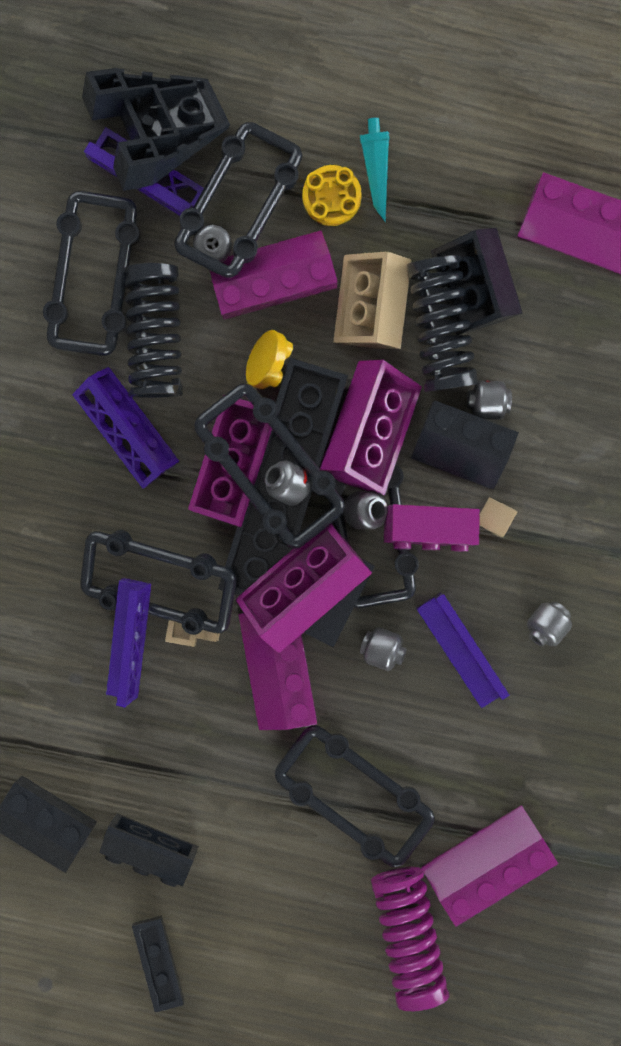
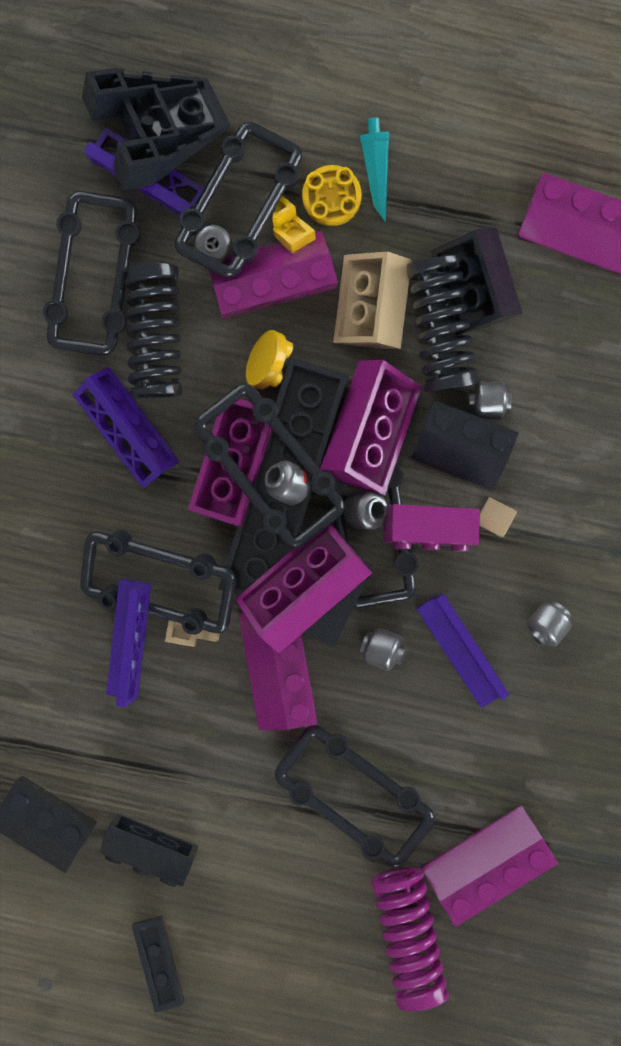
(289, 228): none -> yellow slope

